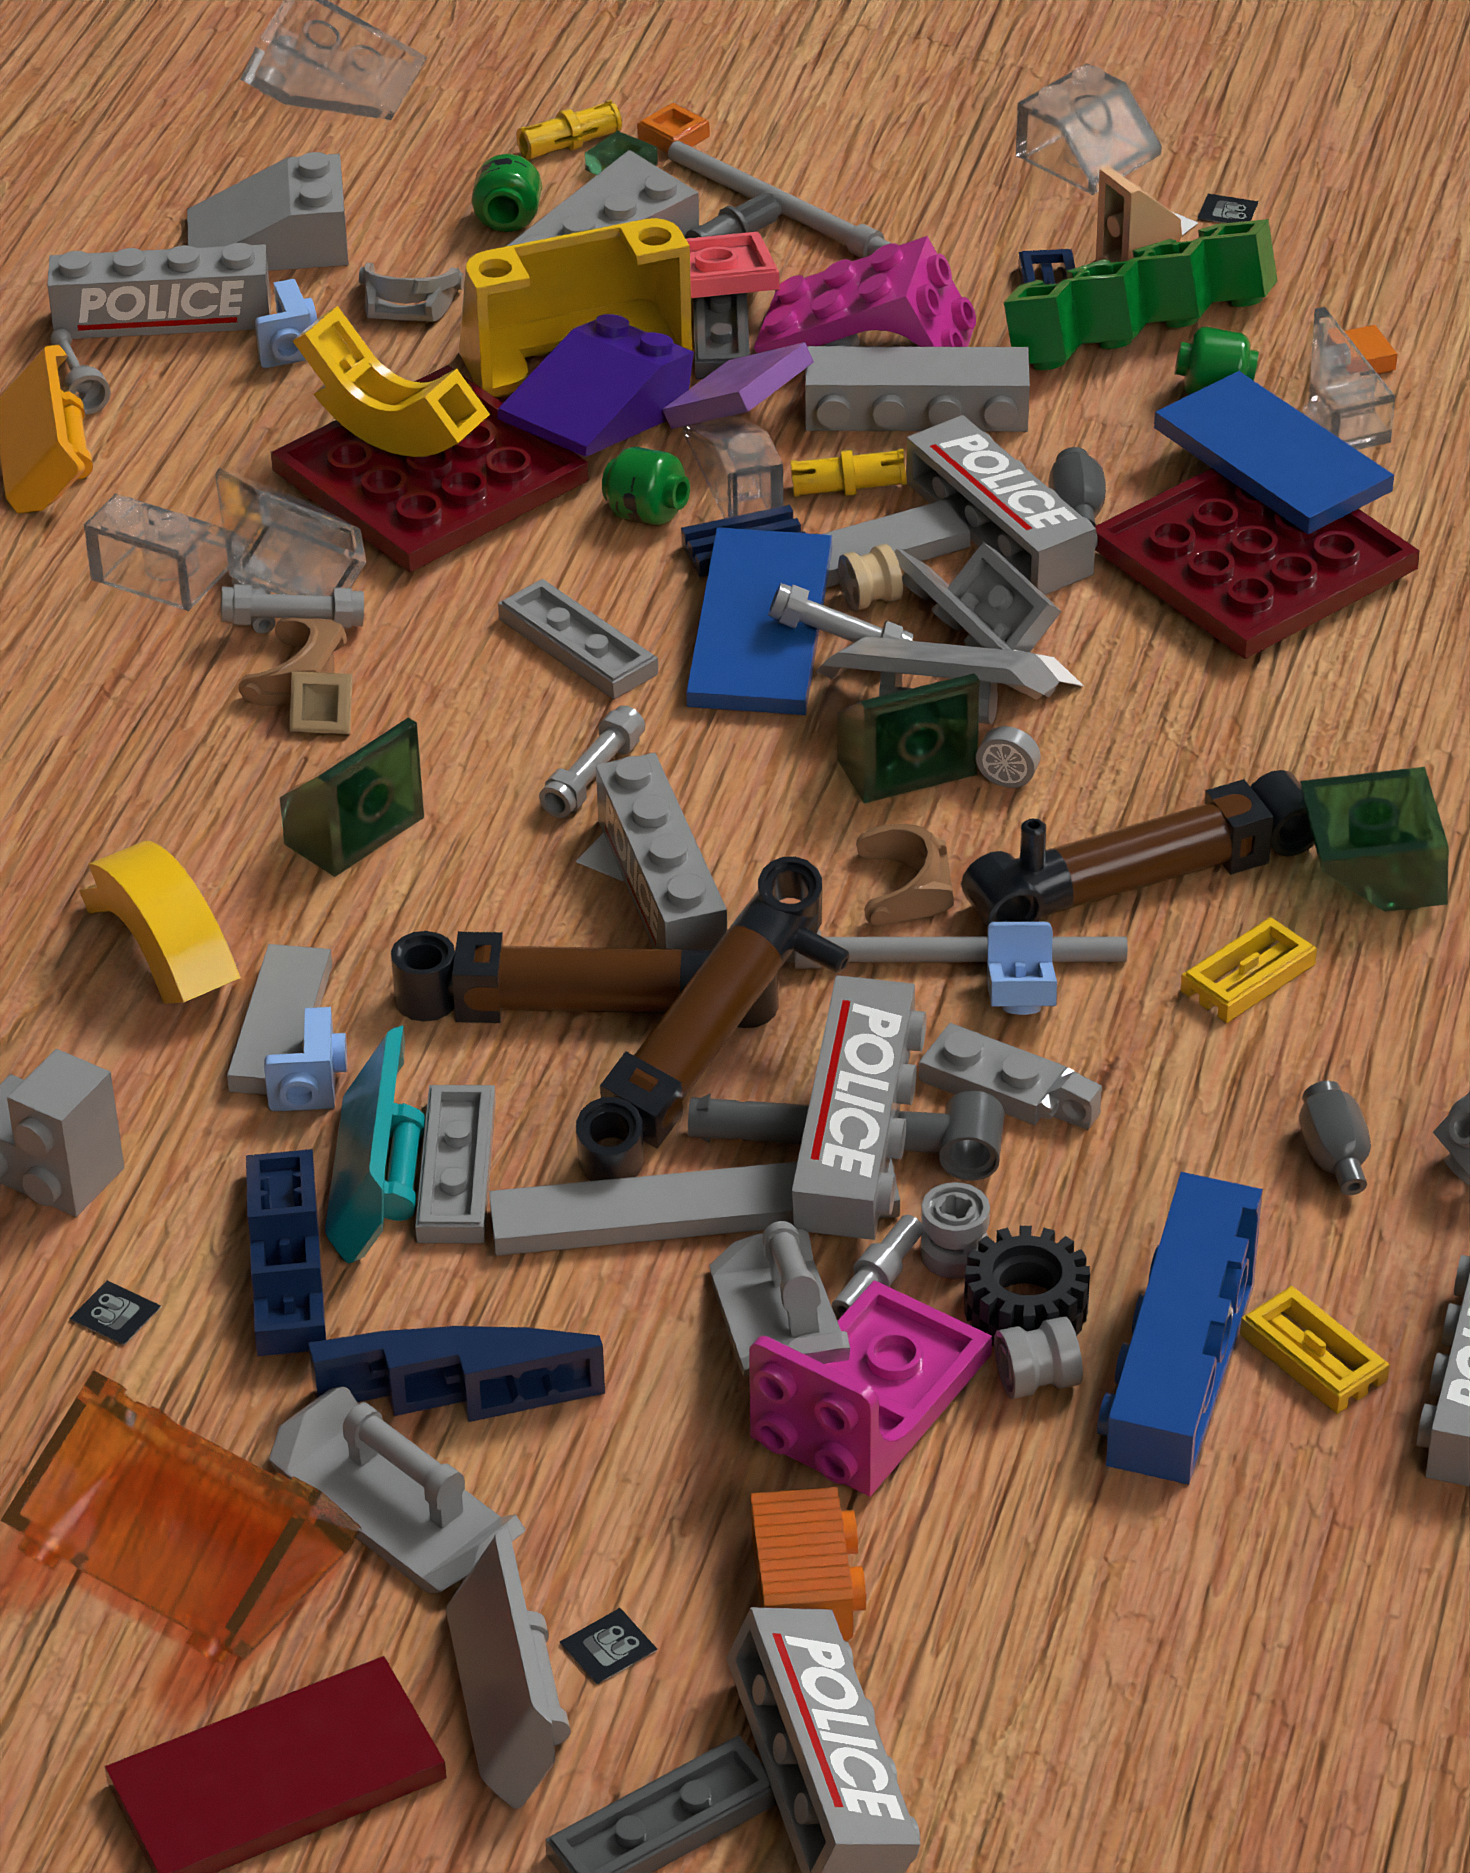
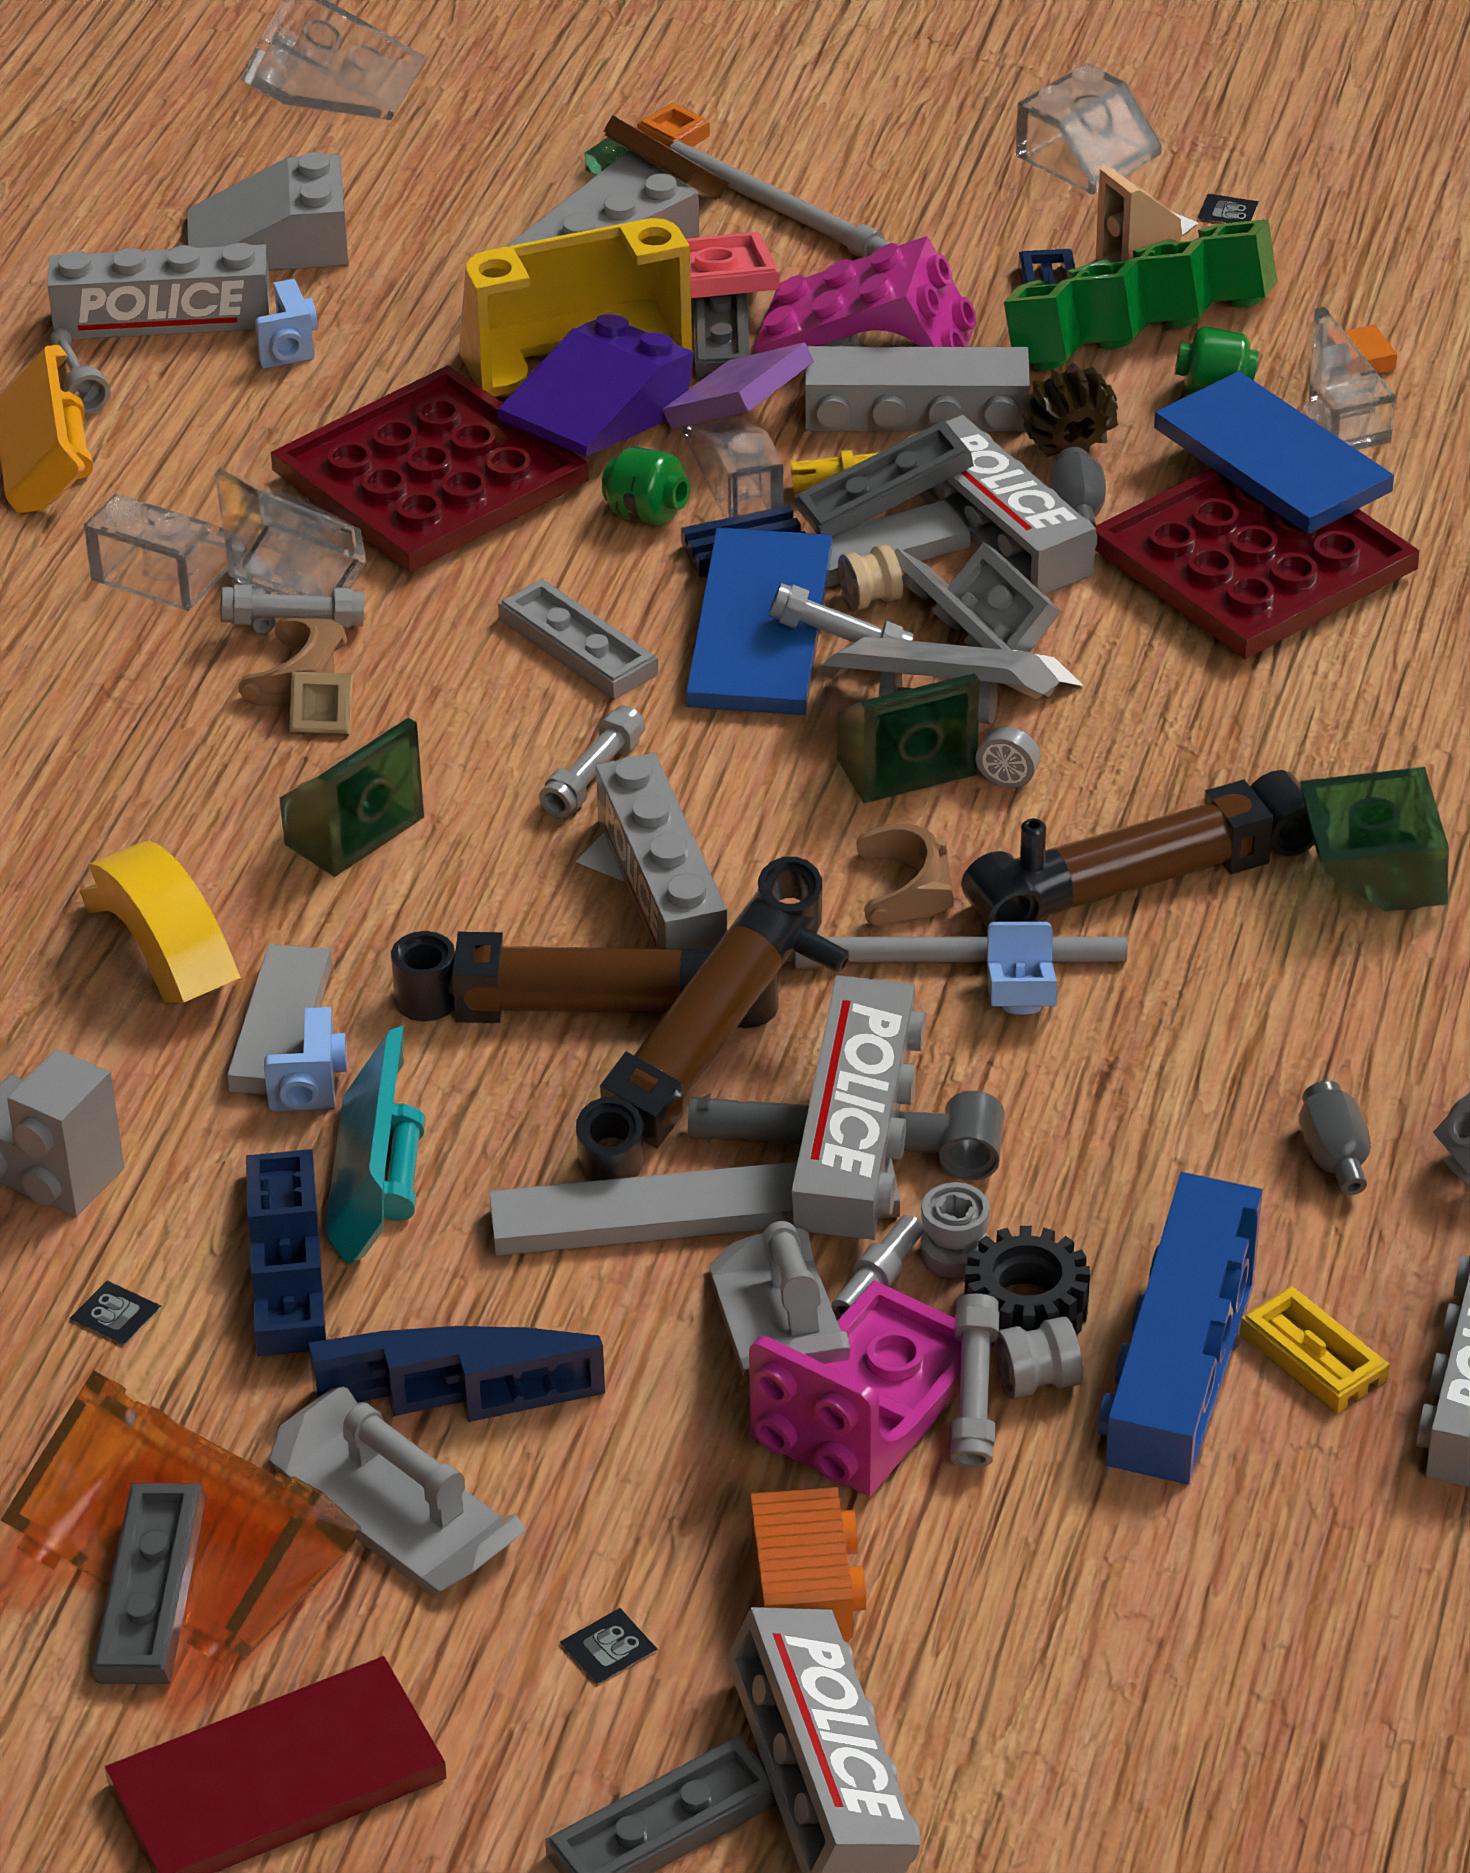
(150, 1583): none -> dark grey tile
(380, 405): yellow arch -> none
(436, 290): light grey helmet -> none
(456, 1164): light grey tile -> none
(505, 1675): light grey piece -> none
(506, 193): green head -> none
(569, 130): yellow pin -> none
(665, 157): none -> reddish brown tile
(741, 219): dark grey axle -> none
(884, 480): none -> dark grey tile
(972, 1433): none -> light grey bar
(1020, 1080): light grey hinge -> none
(1070, 410): none -> dark brown gear
(1257, 973): yellow tile -> none

